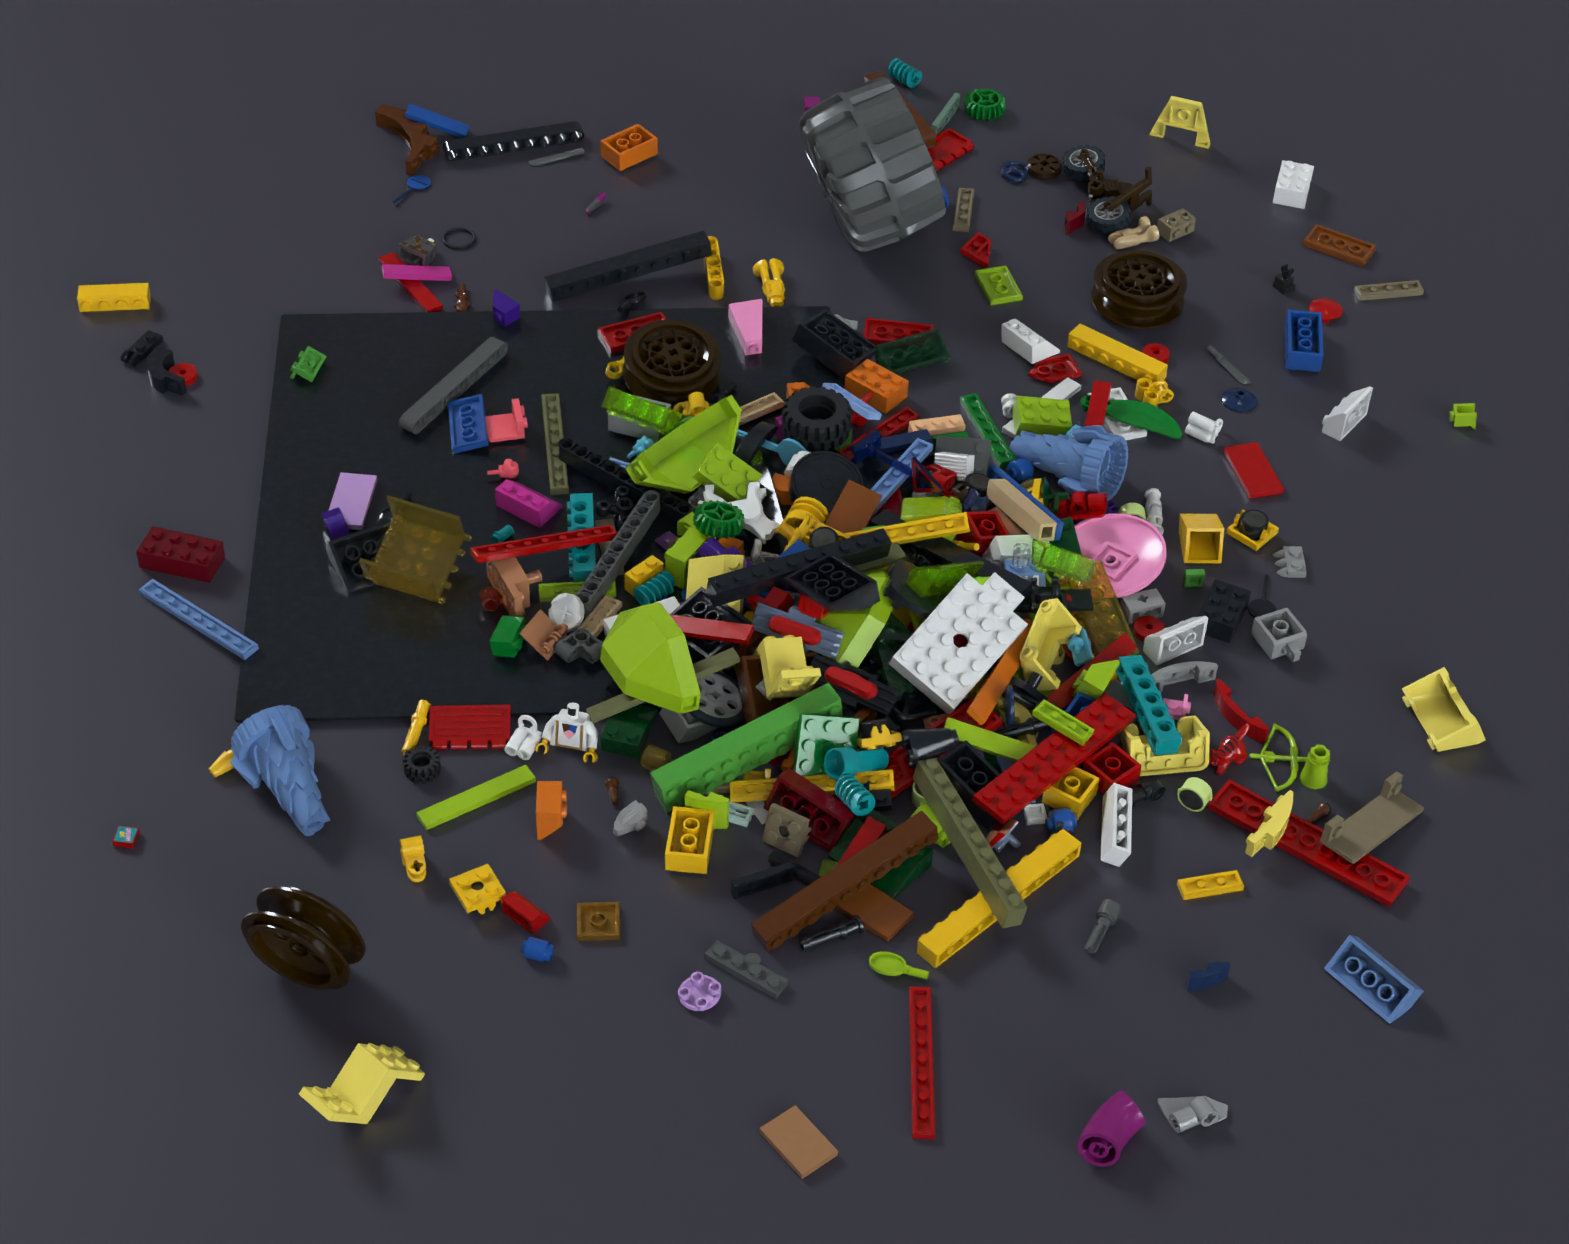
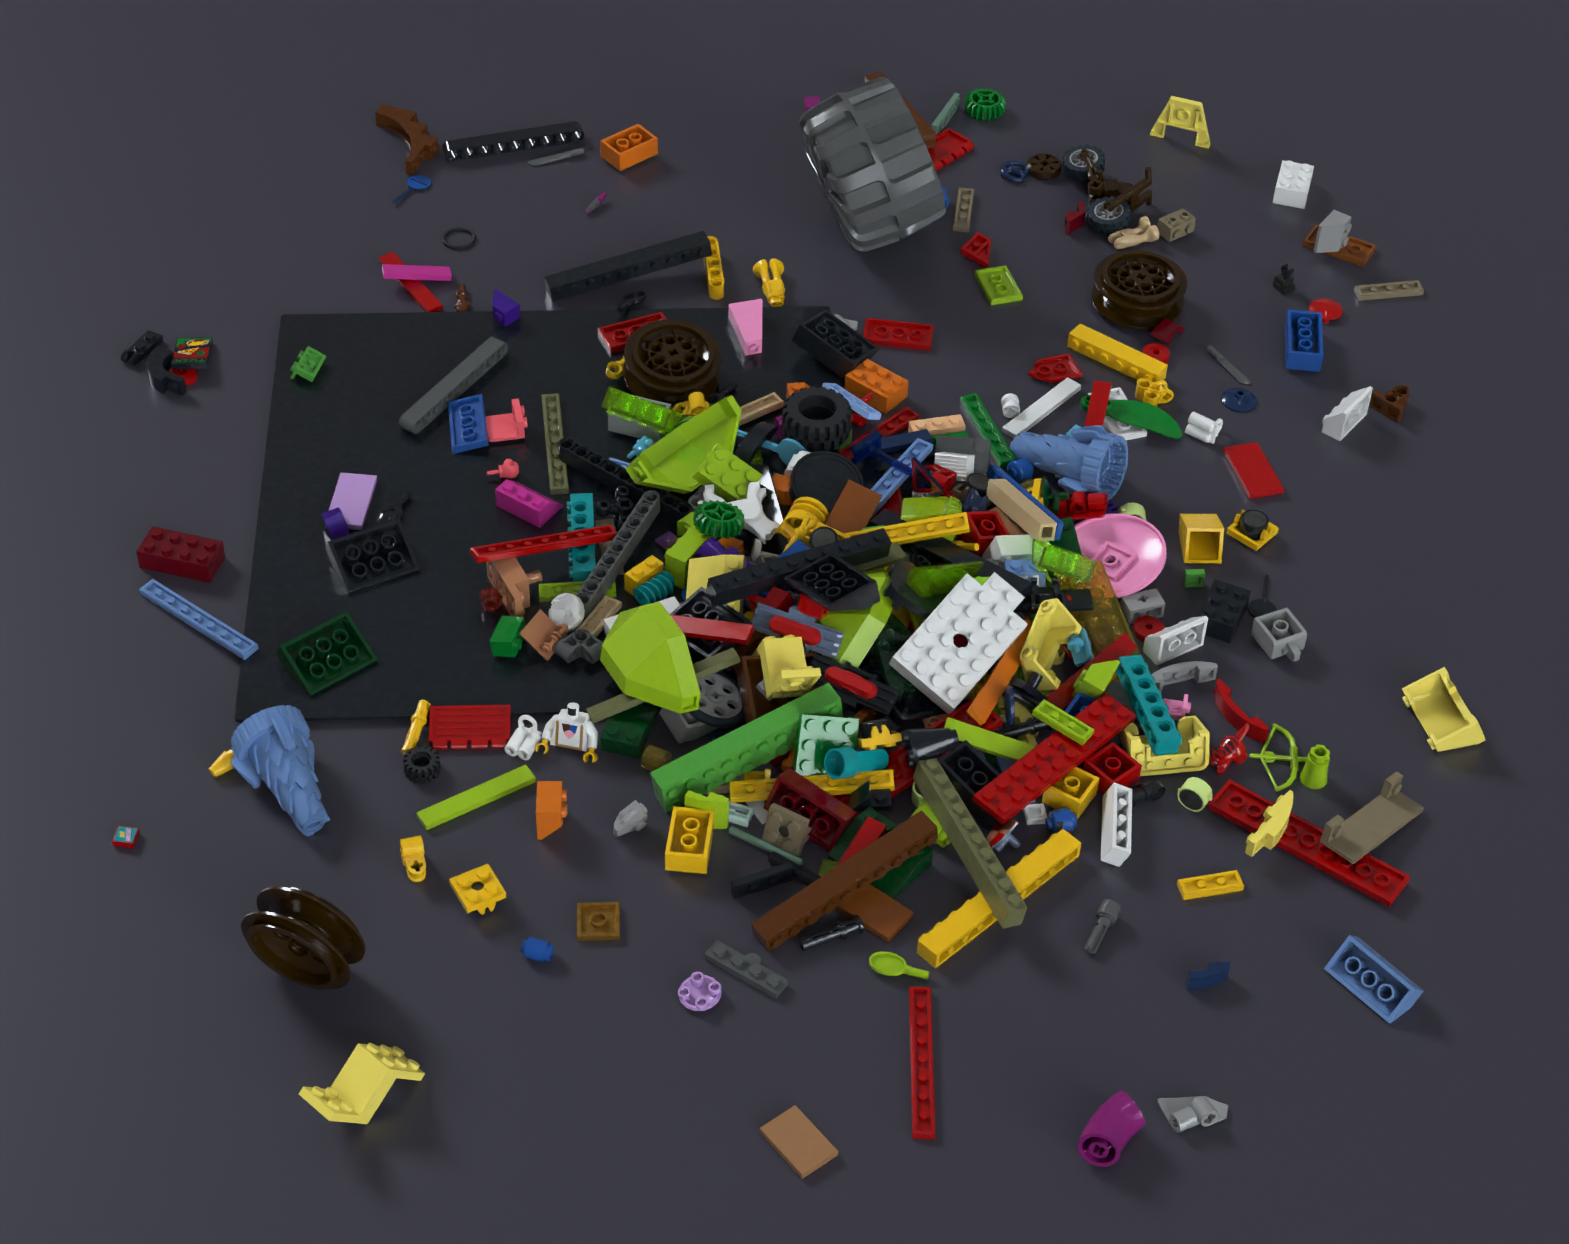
(113, 297): yellow brick -> none
(192, 353): none -> tile
(326, 654): none -> dark green slope
(417, 251): flat silver torso -> none
(417, 551): clear yellow windscreen -> none
(437, 121): blue tile -> none
(501, 535): teal pin -> none
(523, 912): red brick -> none
(611, 784): reddish brown piece -> none
(762, 844): none -> sand green piece
(854, 795): teal piece -> none
(904, 73): teal piece -> none
(913, 352): clear green brick -> none
(1021, 555): clear beam -> none
(1026, 342): white slope -> none
(1041, 415): lime brick -> none
(1154, 508): white piece -> none
(1166, 330): none -> dark red slope
(1291, 562): light grey plate -> none
(1323, 809): reddish brown piece -> none
(1333, 233): none -> light grey slope
(1391, 403): none -> reddish brown tile
(1463, 415): lime window -> none

